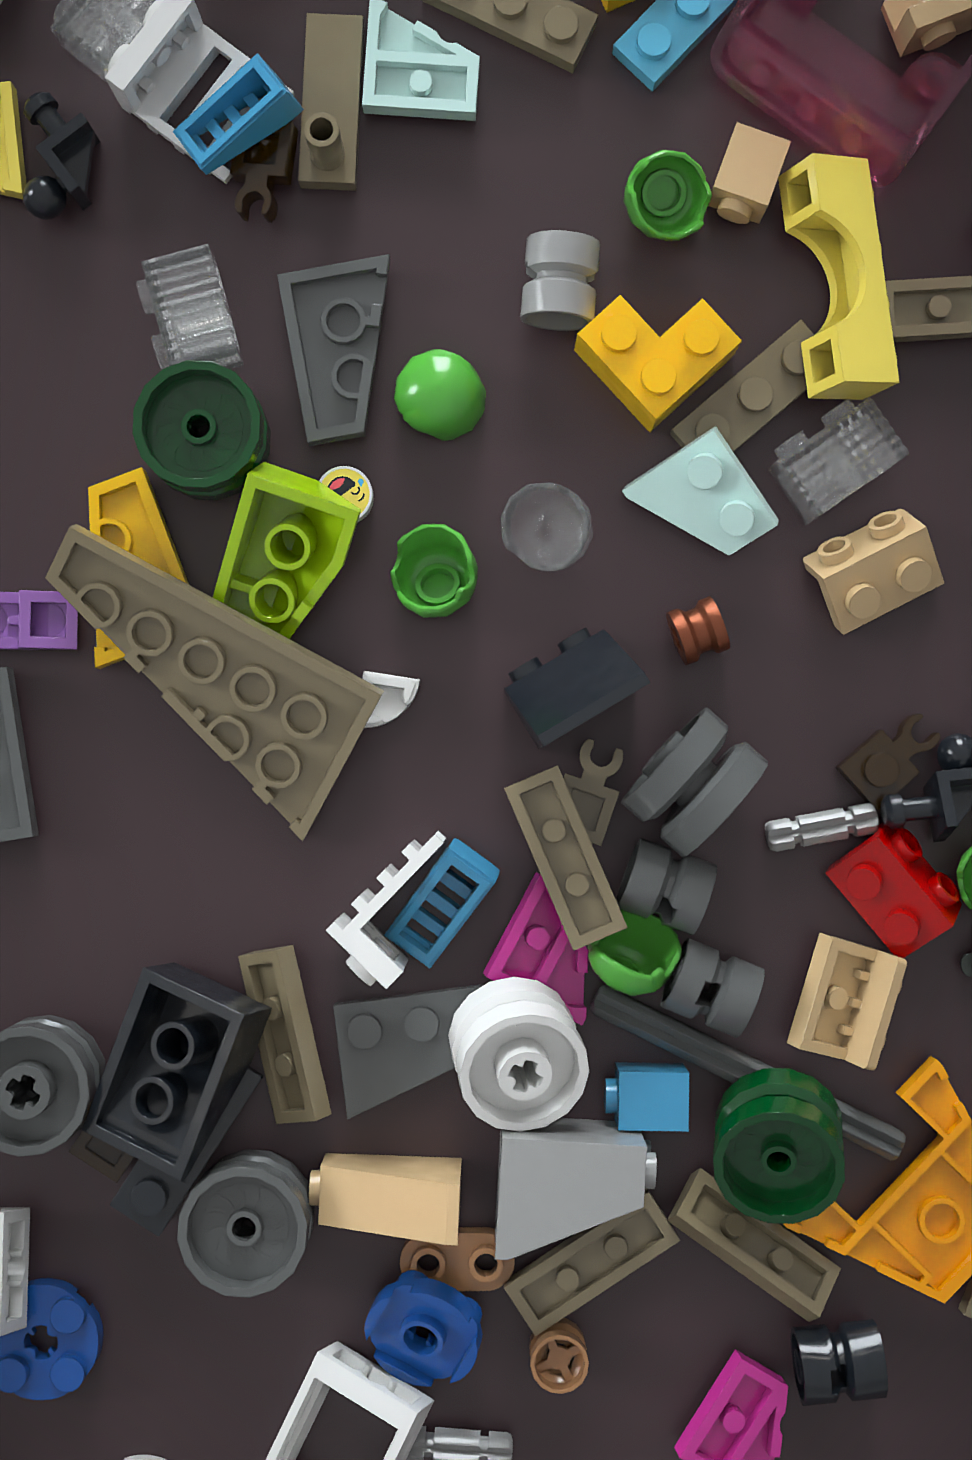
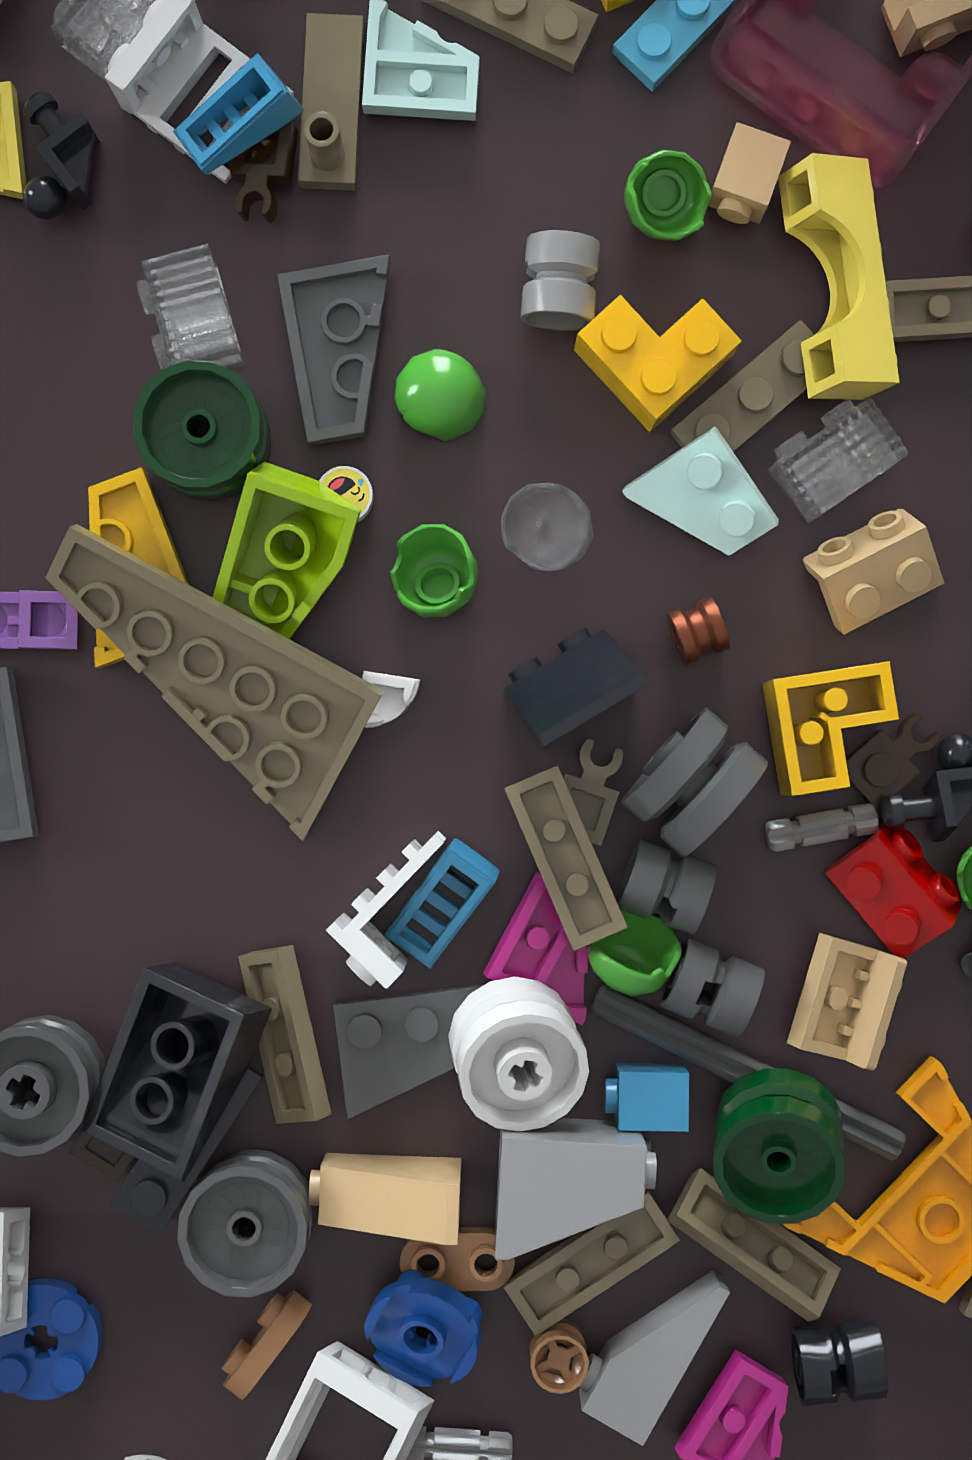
(250, 1361): none -> medium nougat plate
(647, 1359): none -> light grey slope
(808, 719): none -> yellow brick

